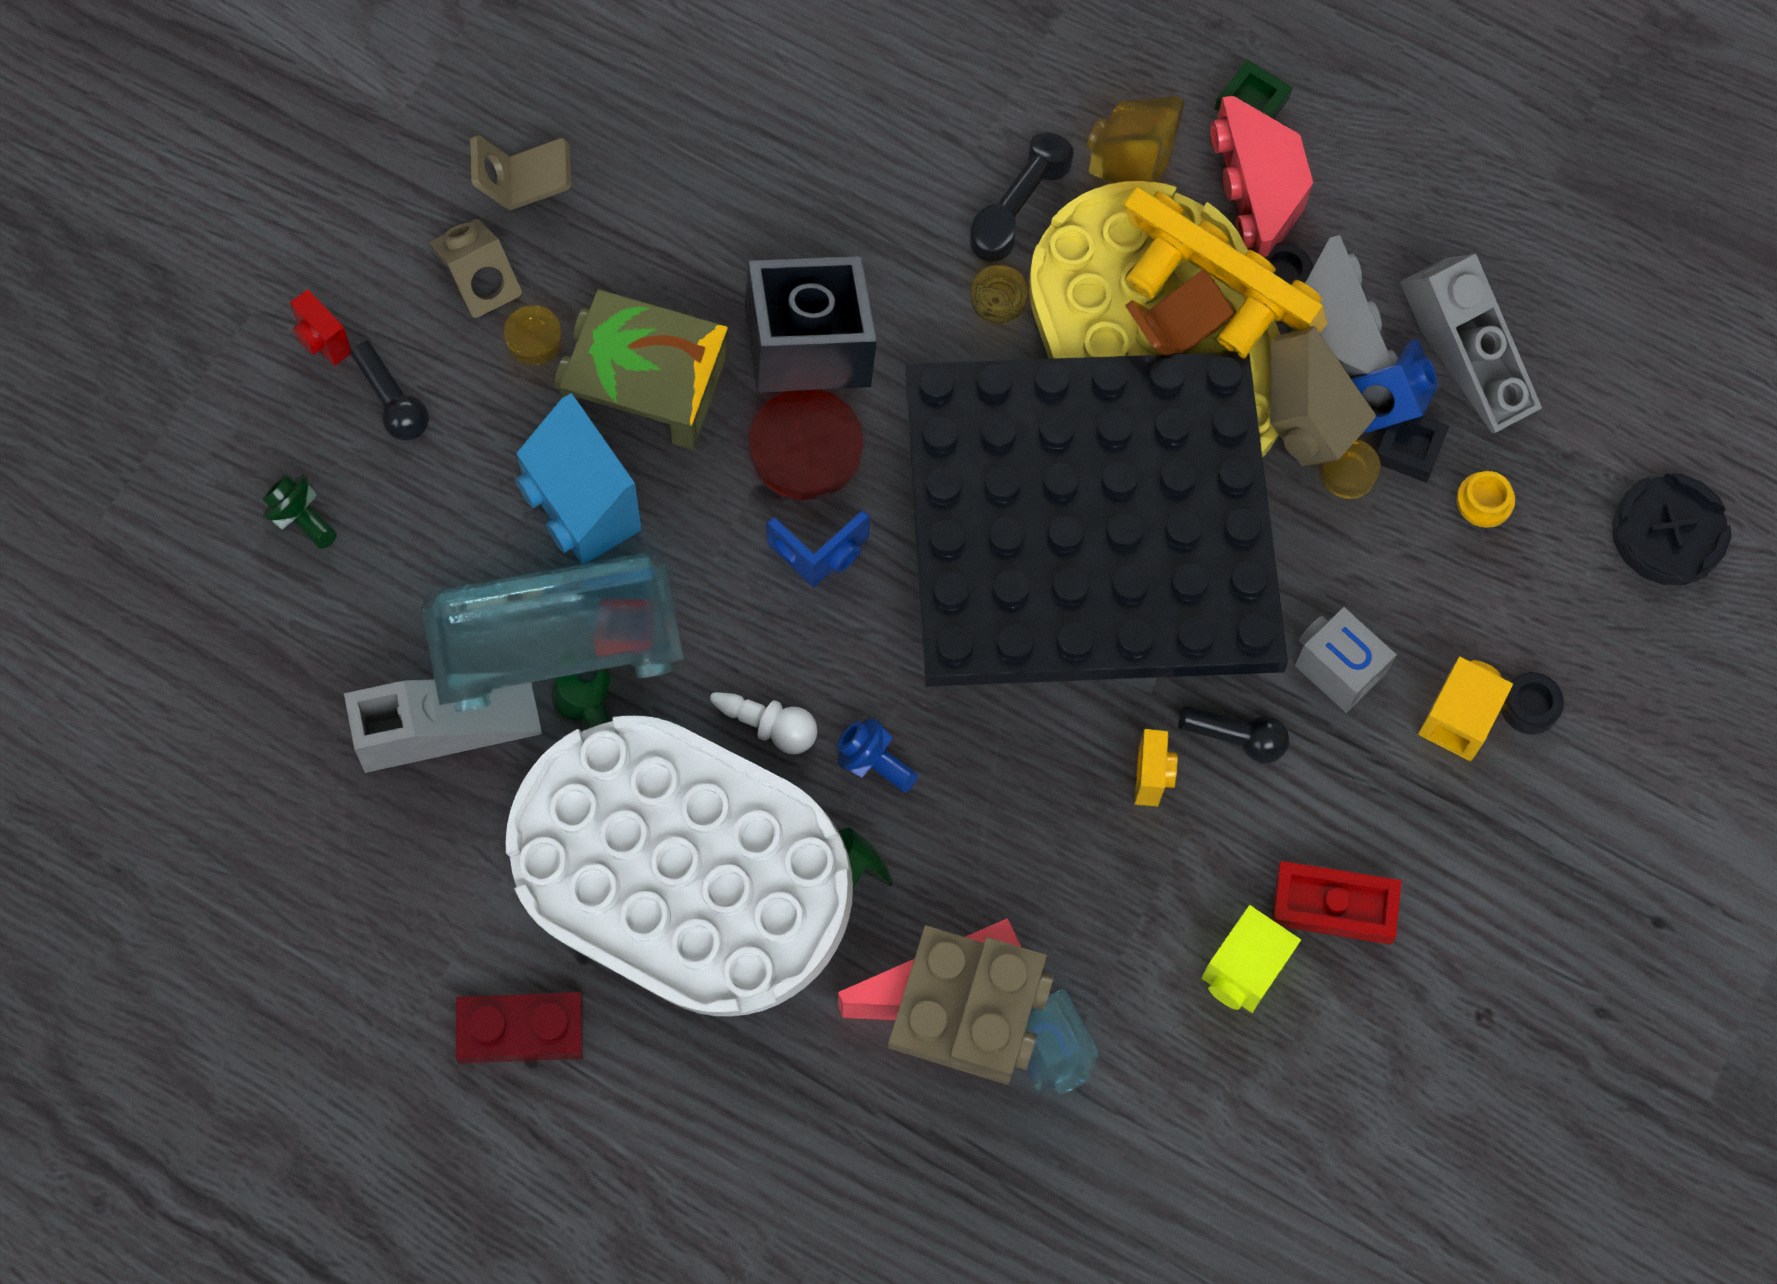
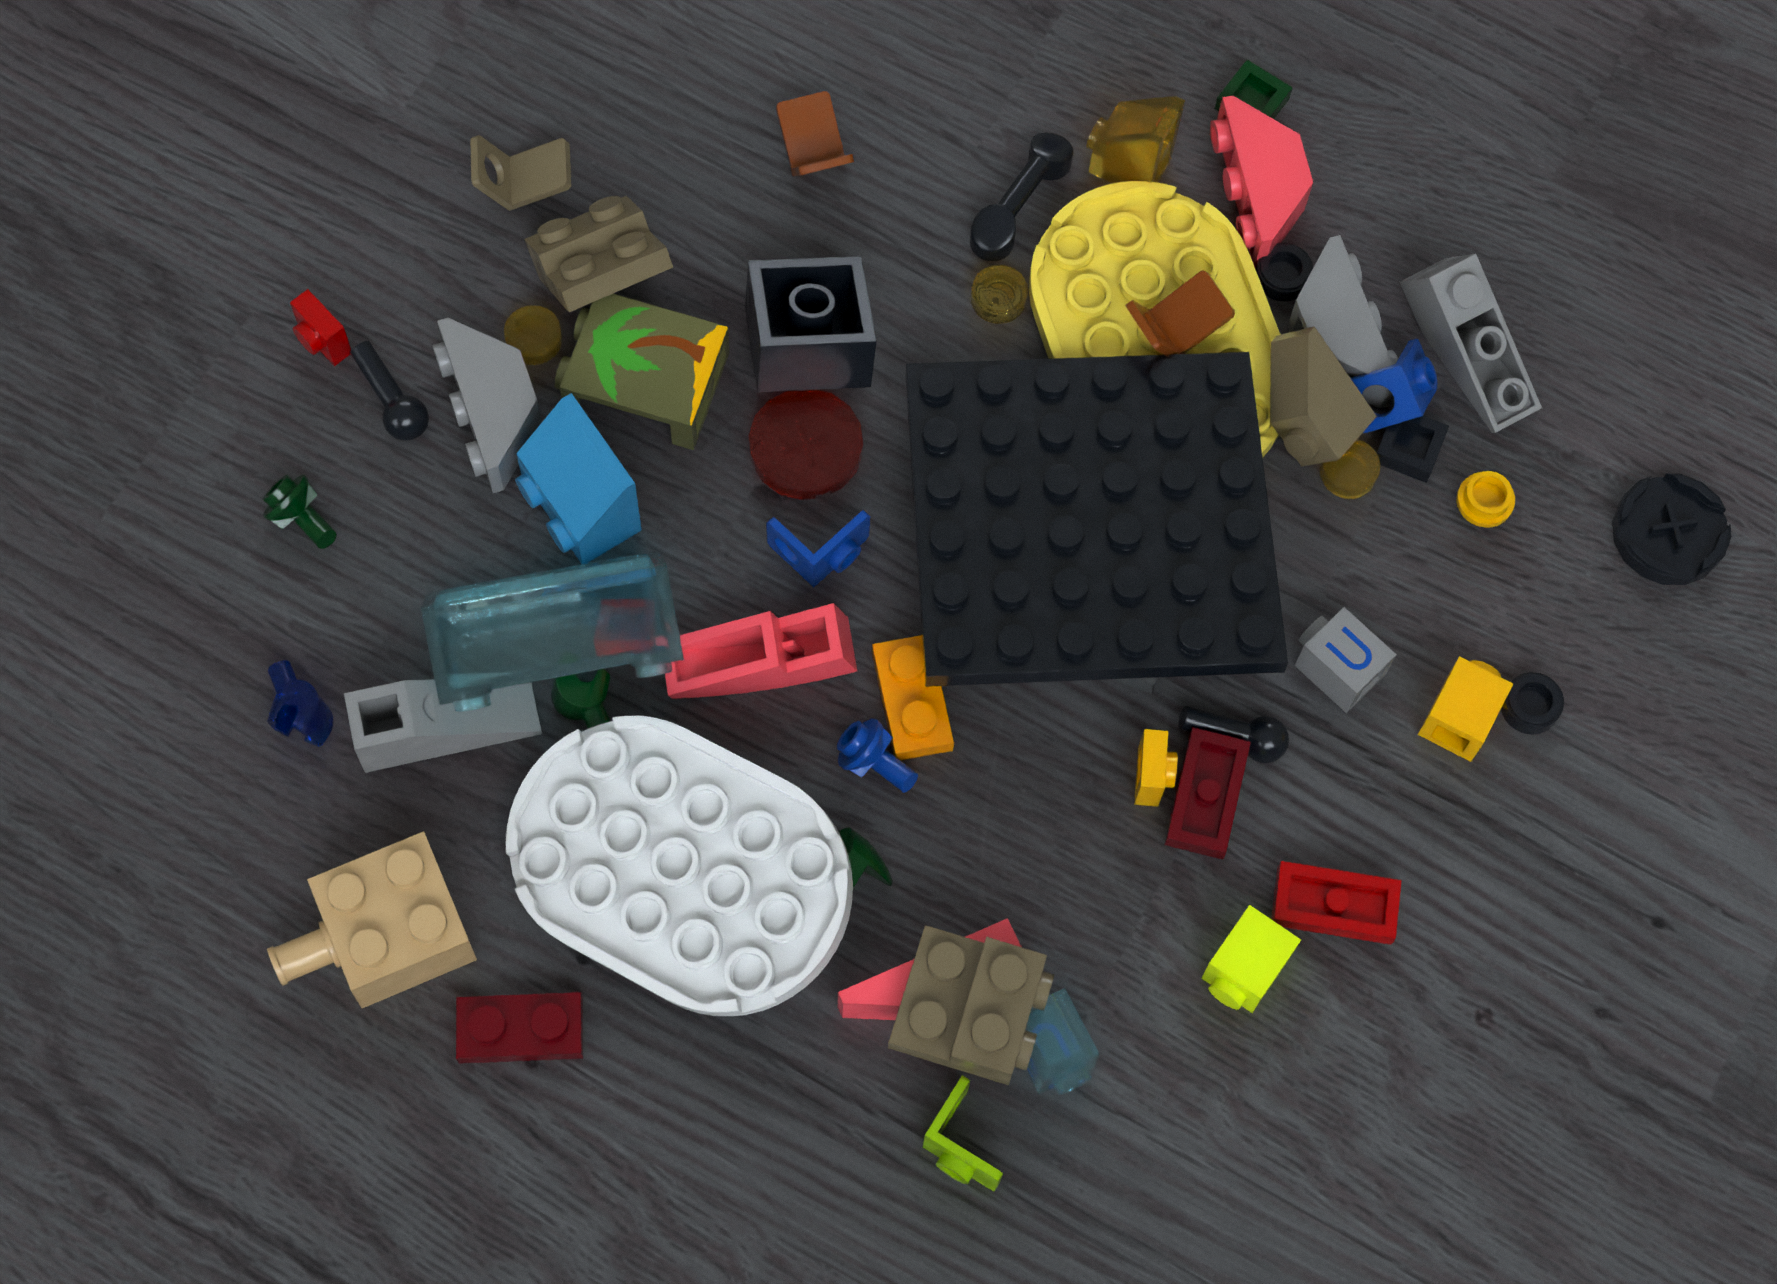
(298, 706): none -> clear blue piece
(382, 923): none -> tan brick
(466, 251): dark tan bracket -> none
(491, 397): none -> light grey slope
(596, 252): none -> dark tan plate
(763, 654): none -> coral slope
(790, 729): white bar -> none
(811, 134): none -> dark orange bracket
(913, 712): none -> light orange plate
(954, 1159): none -> lime bracket
(1207, 248): yellow plate -> none
(1207, 793): none -> dark red plate

